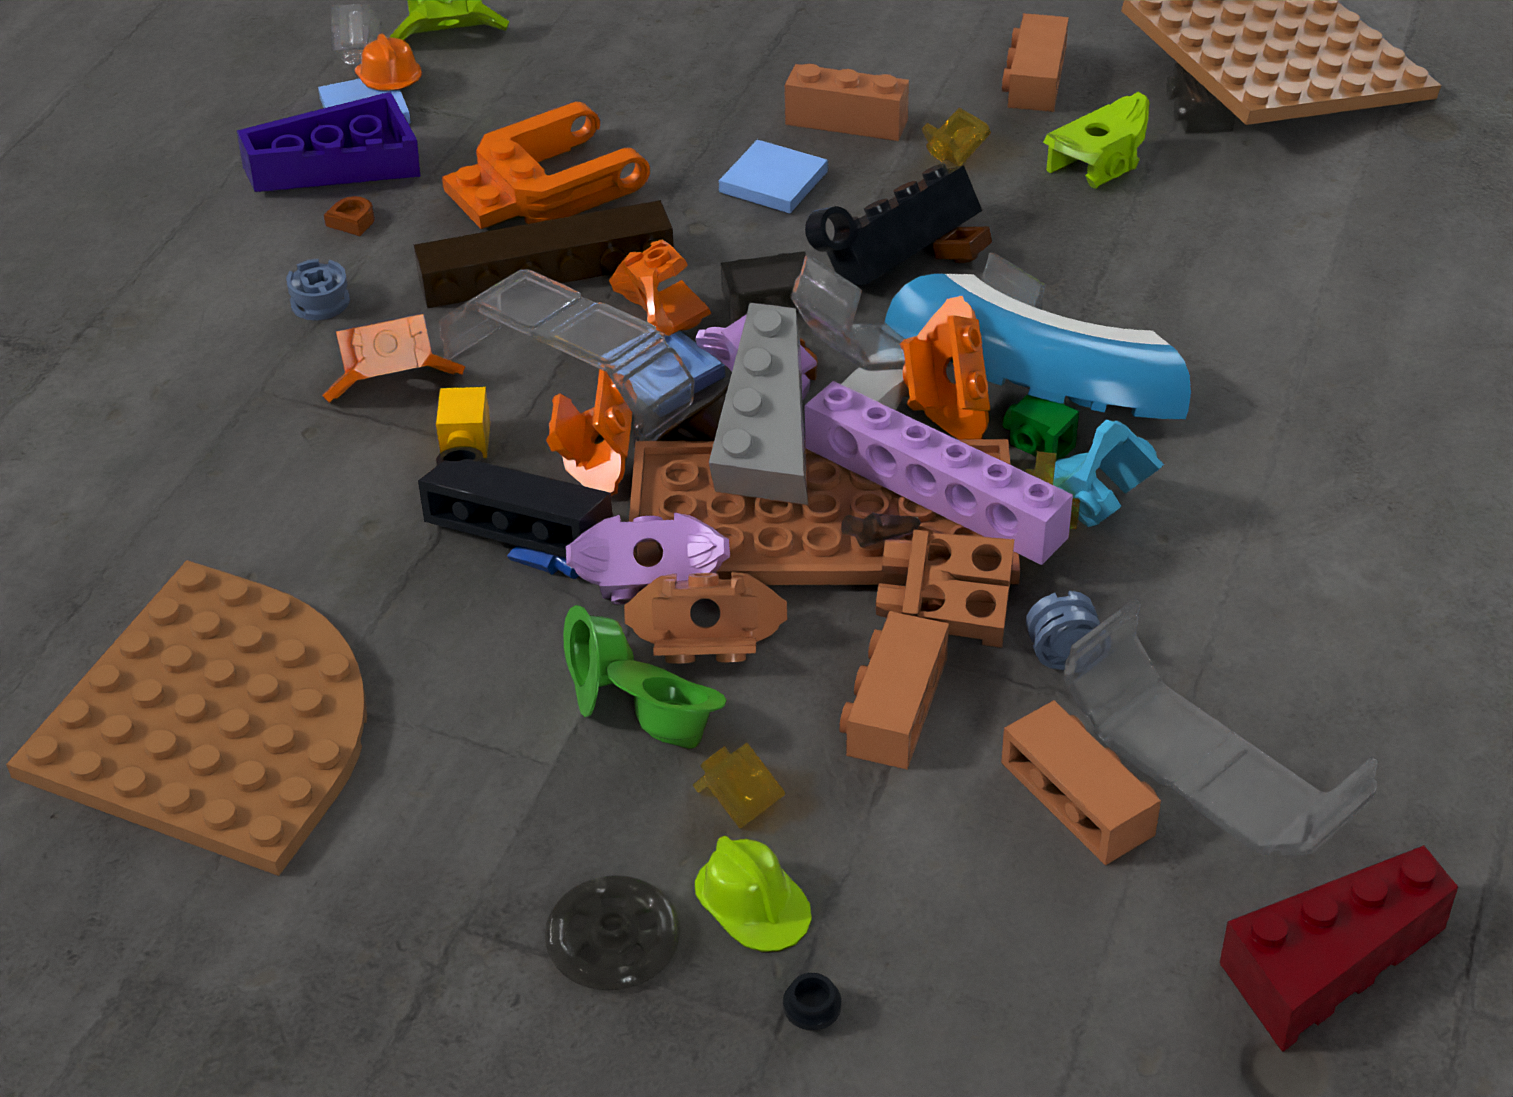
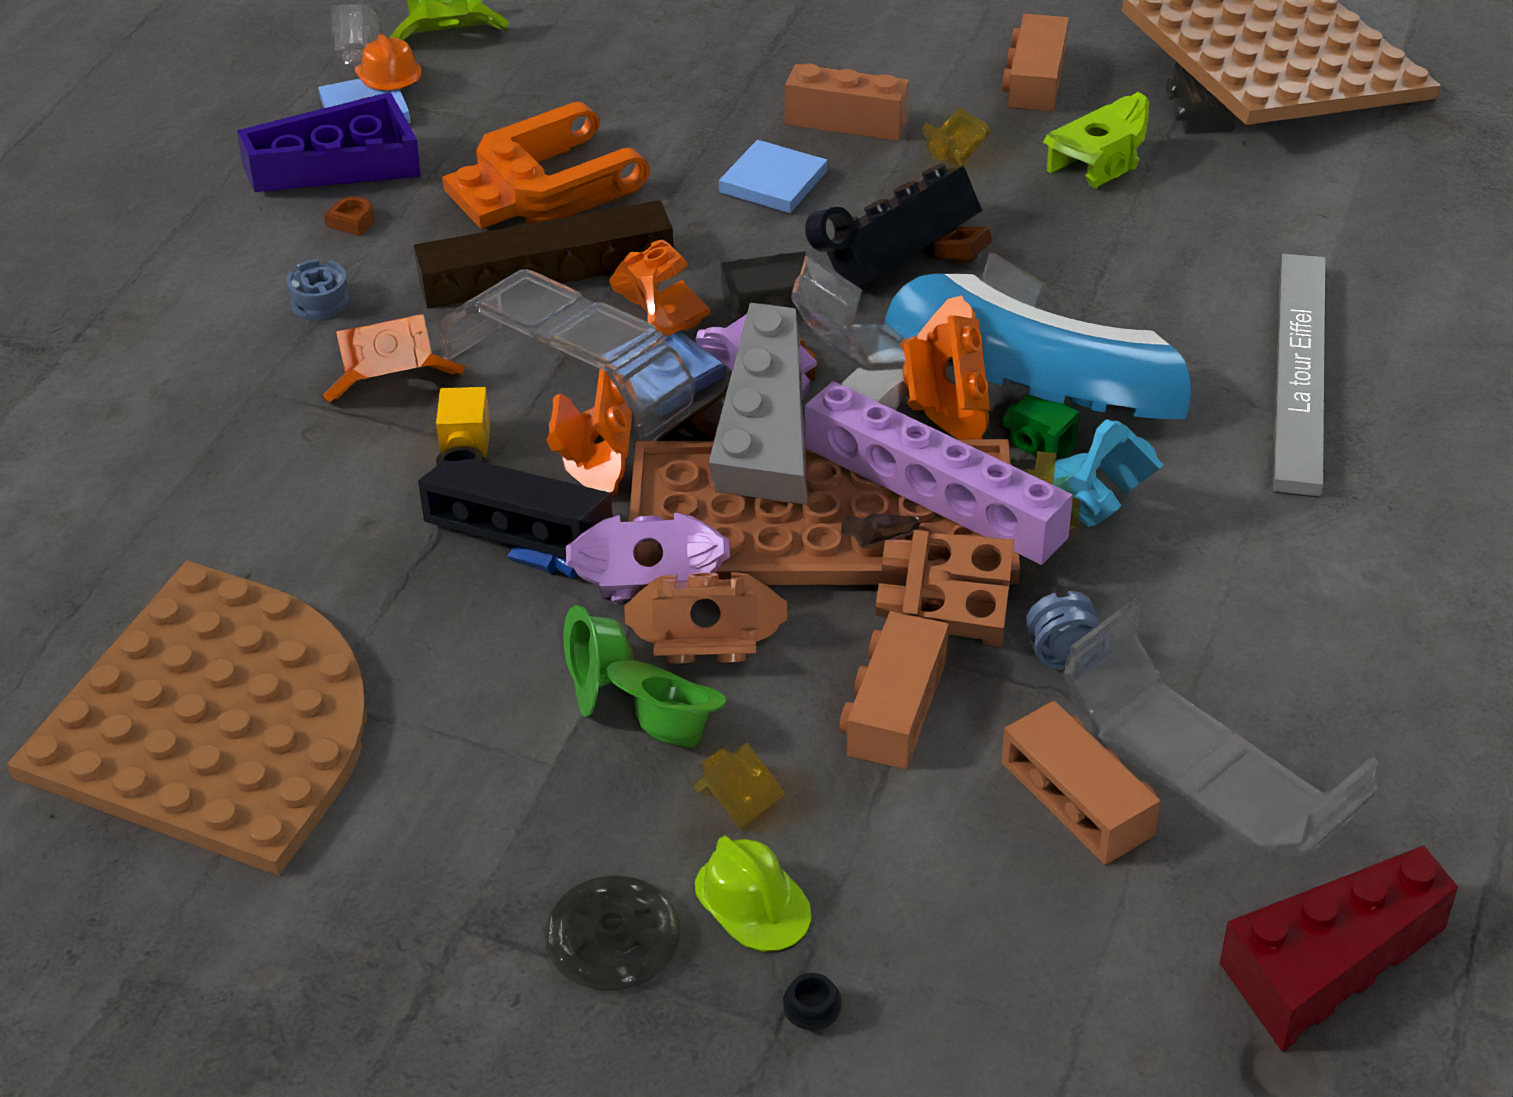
(1300, 377): none -> light grey tile

